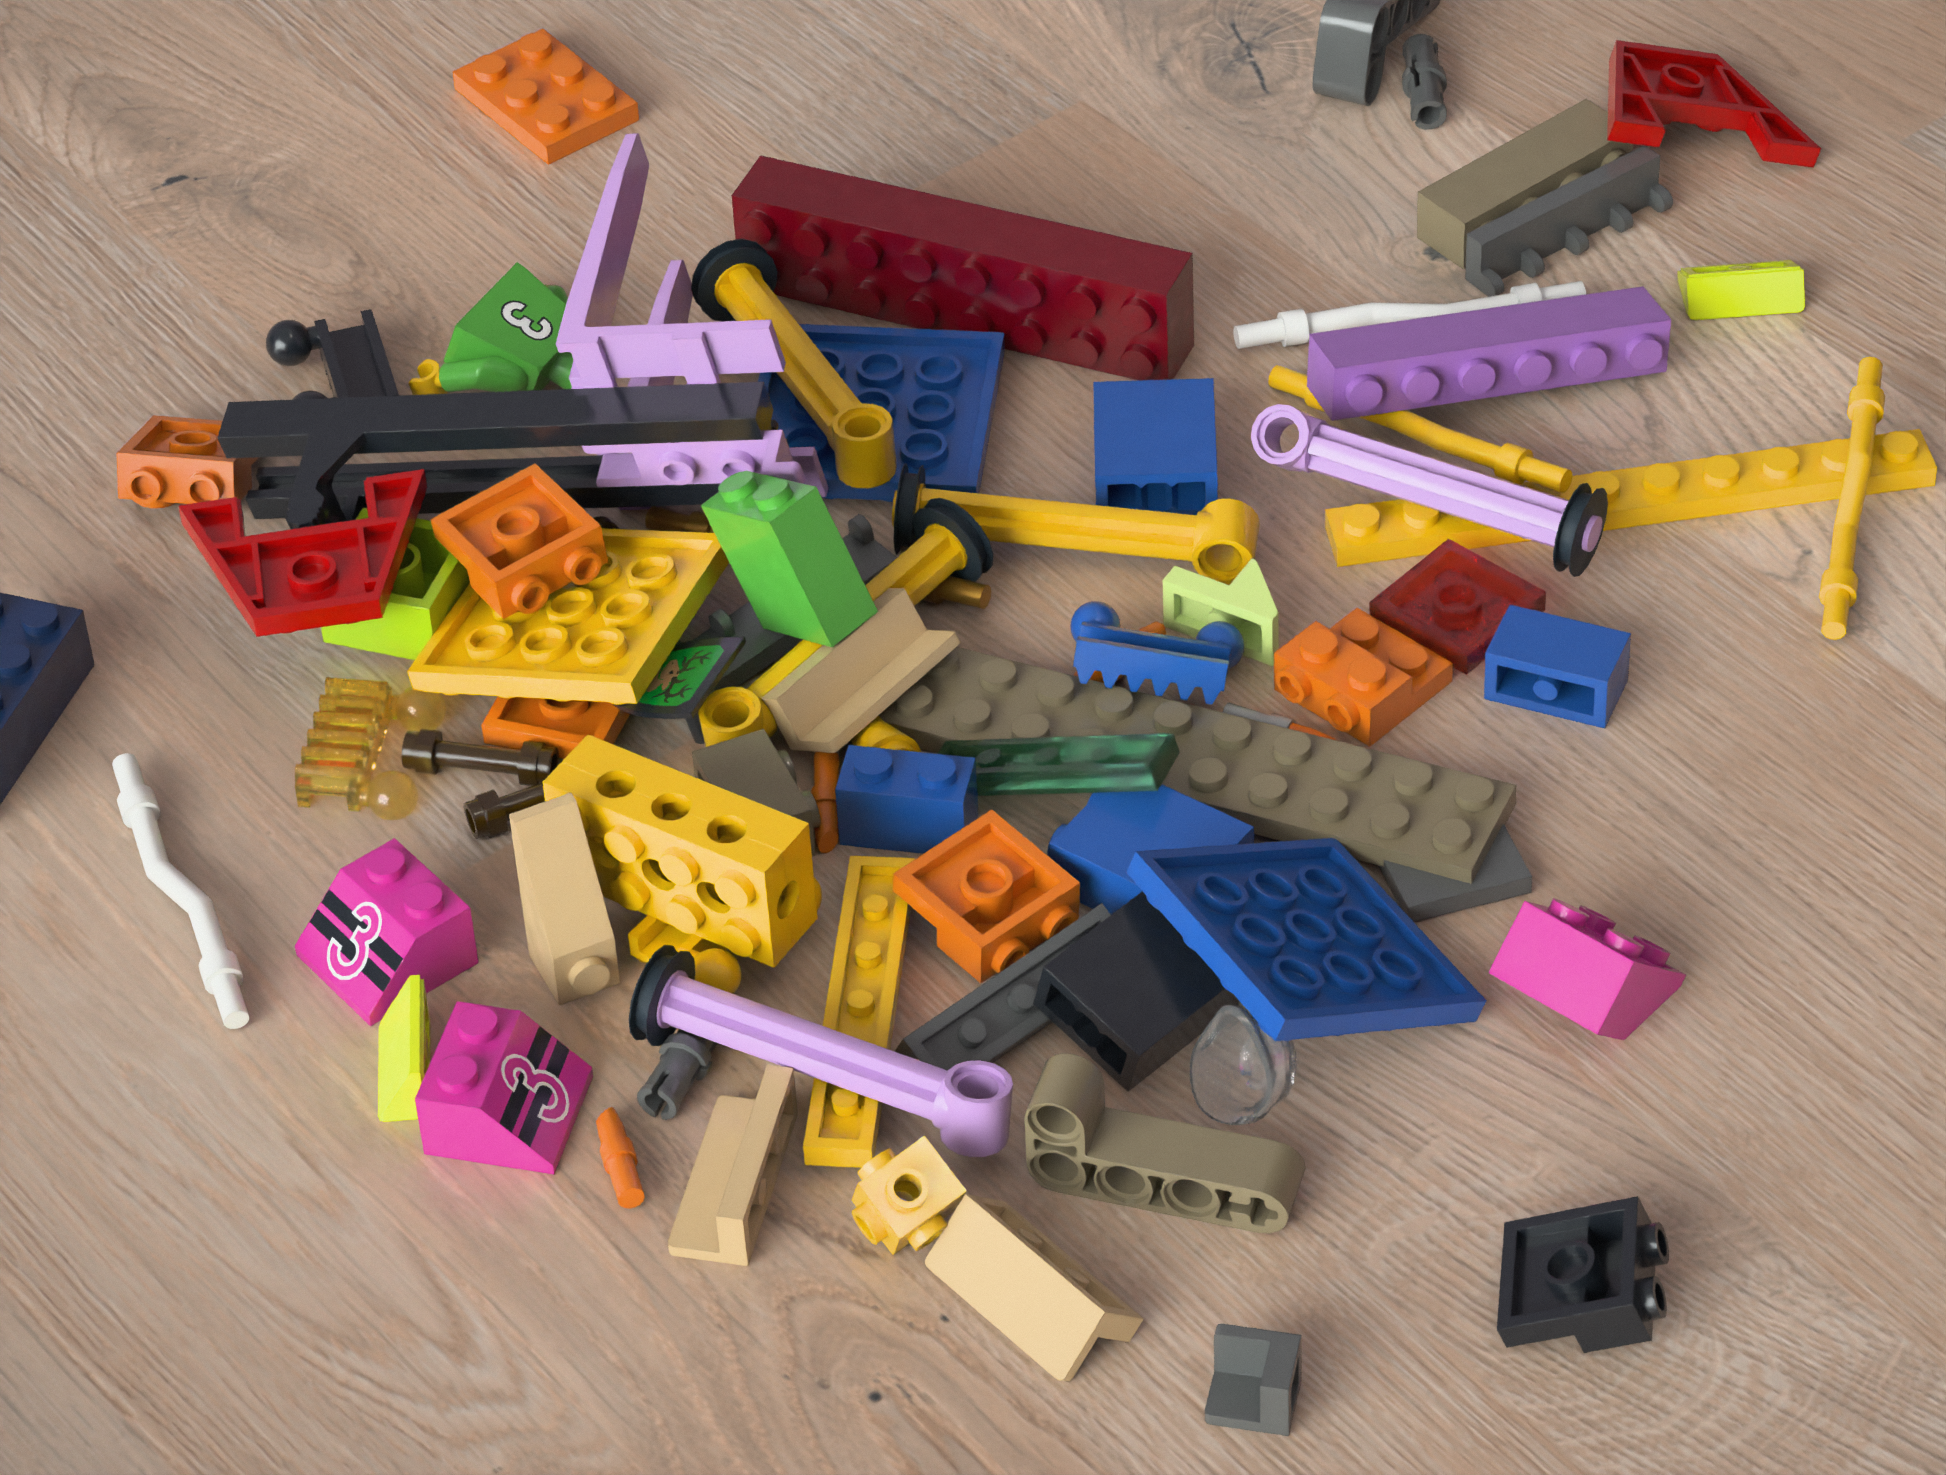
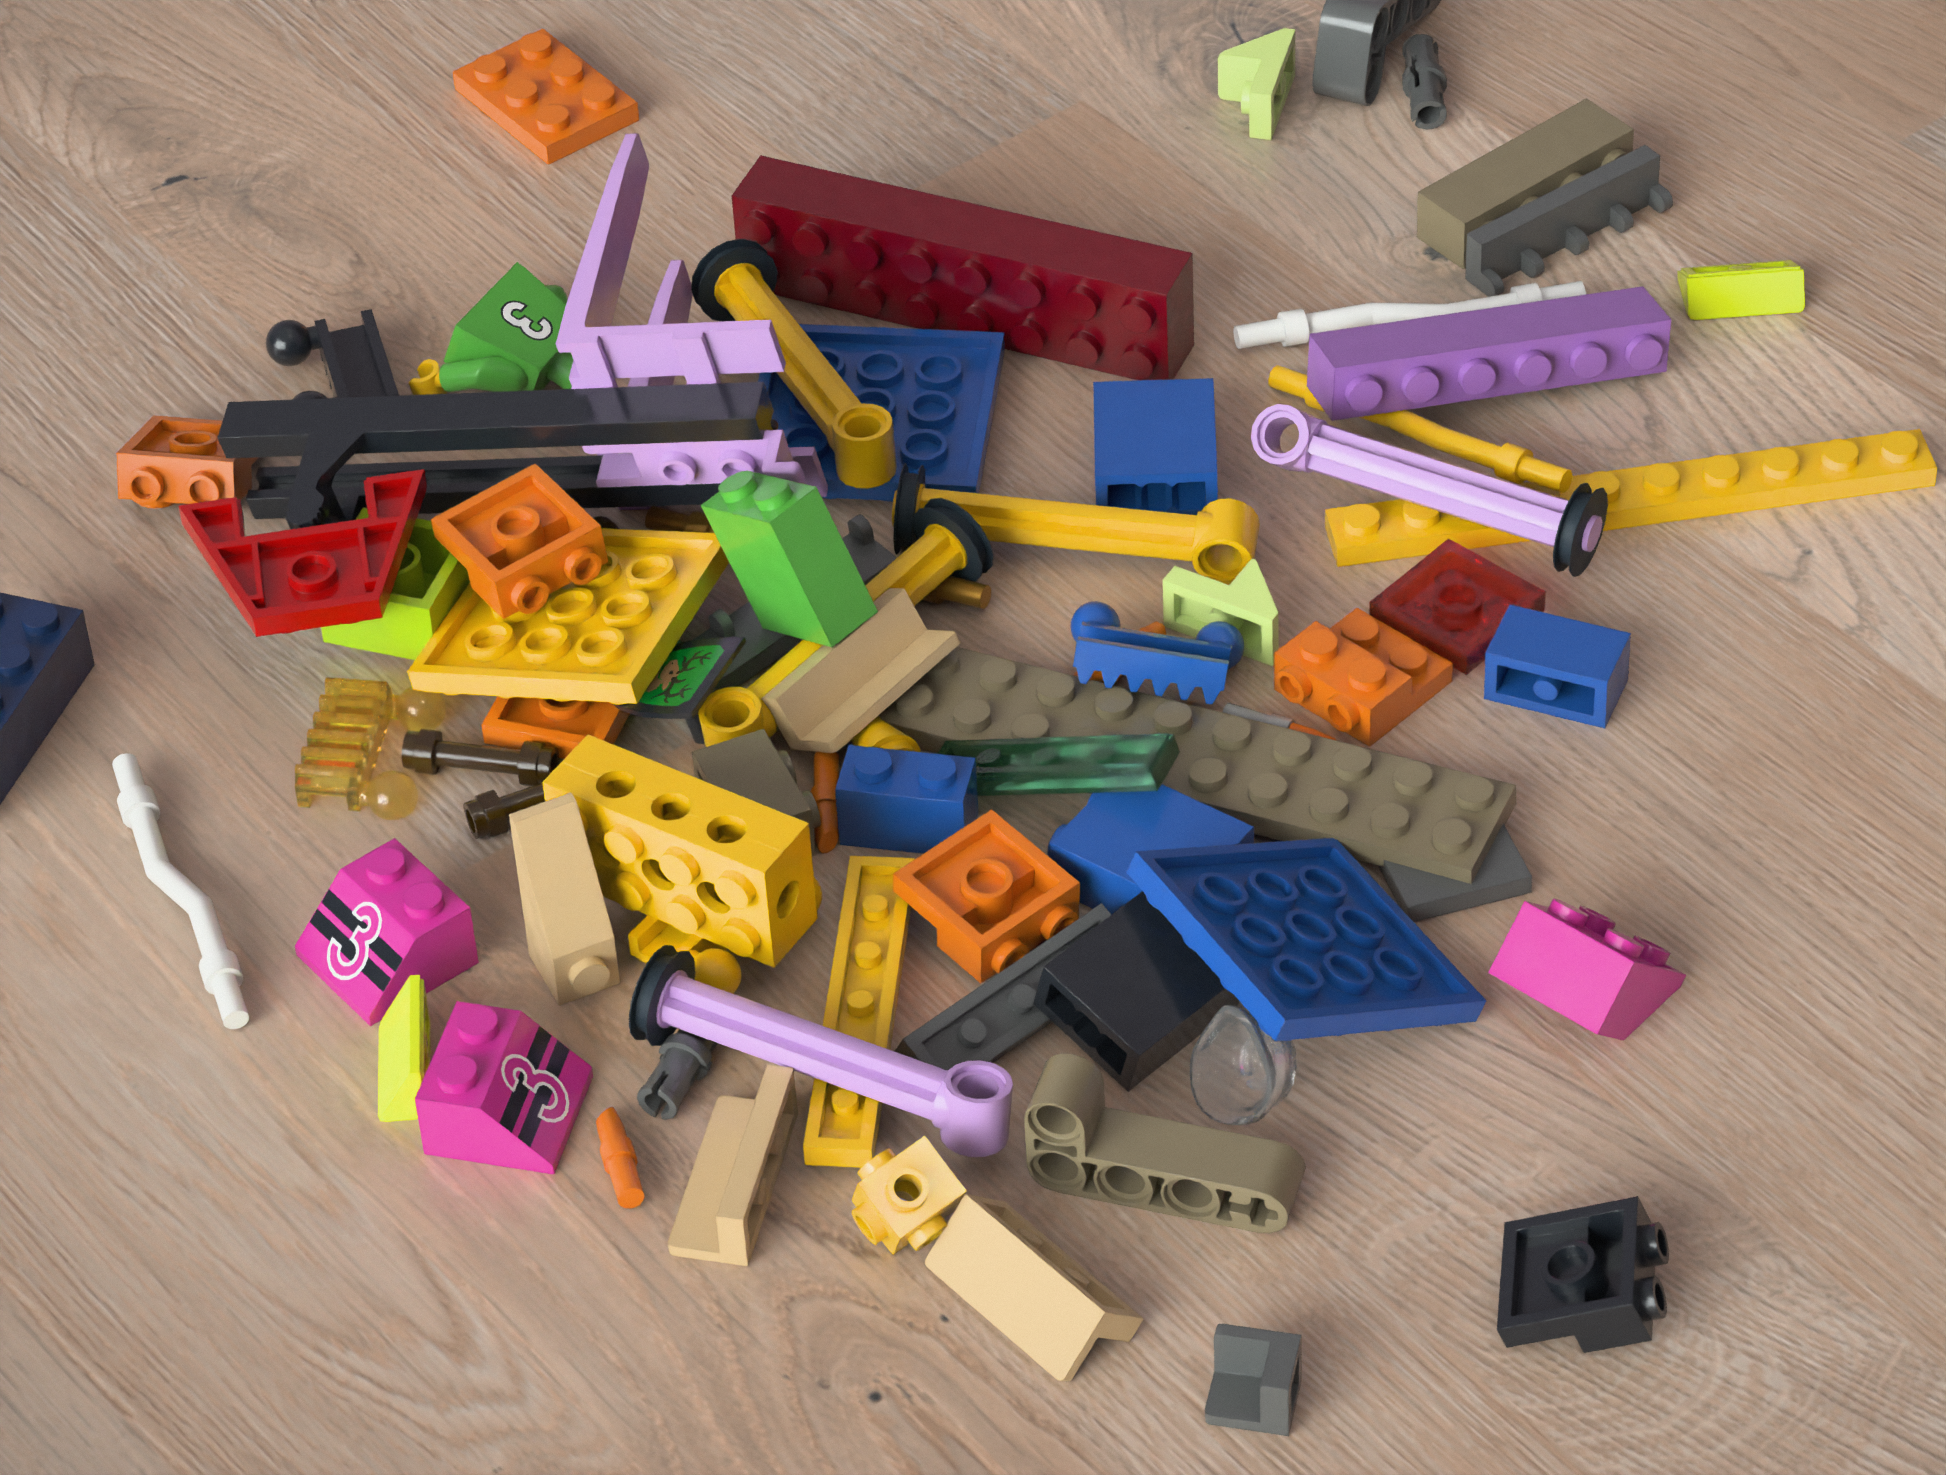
(1259, 78): none -> yellowish green slope
(1669, 85): red wing -> none
(1840, 582): yellow bar -> none

